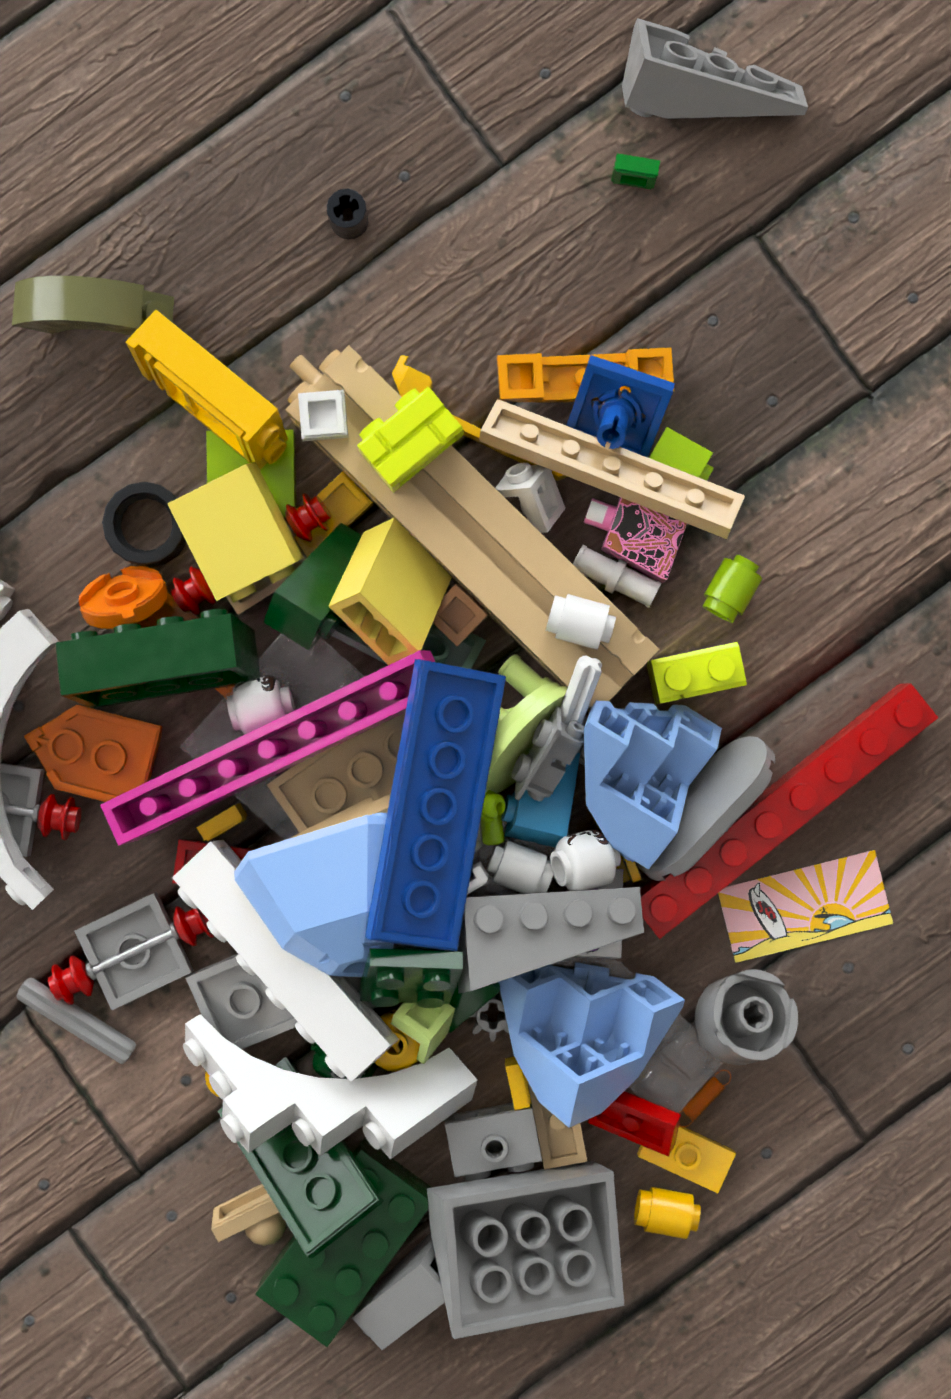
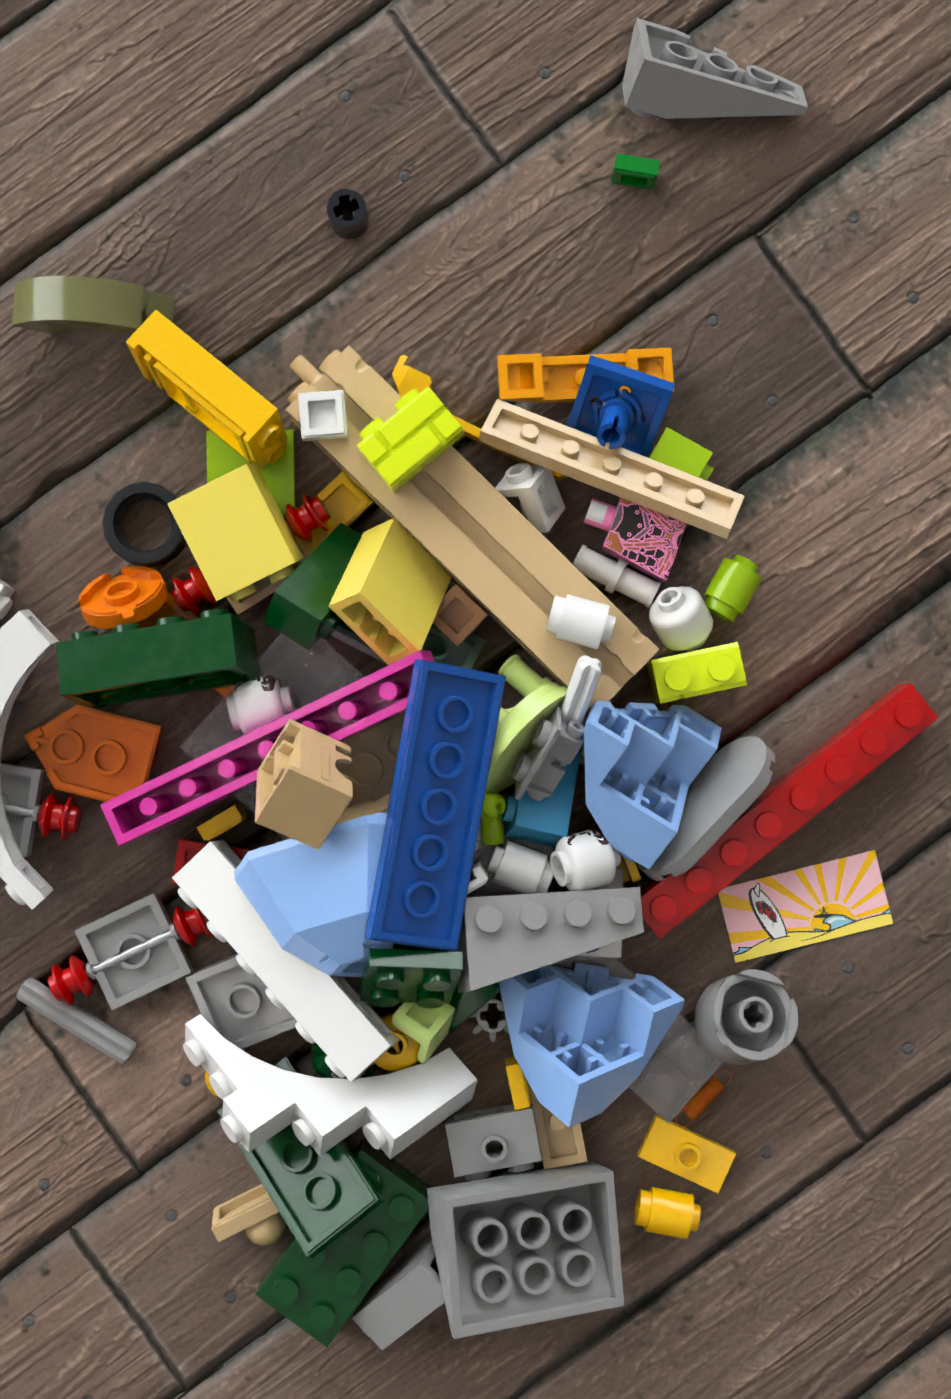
(301, 785): none -> tan piece
(640, 1122): red plate -> none
(681, 618): none -> white head

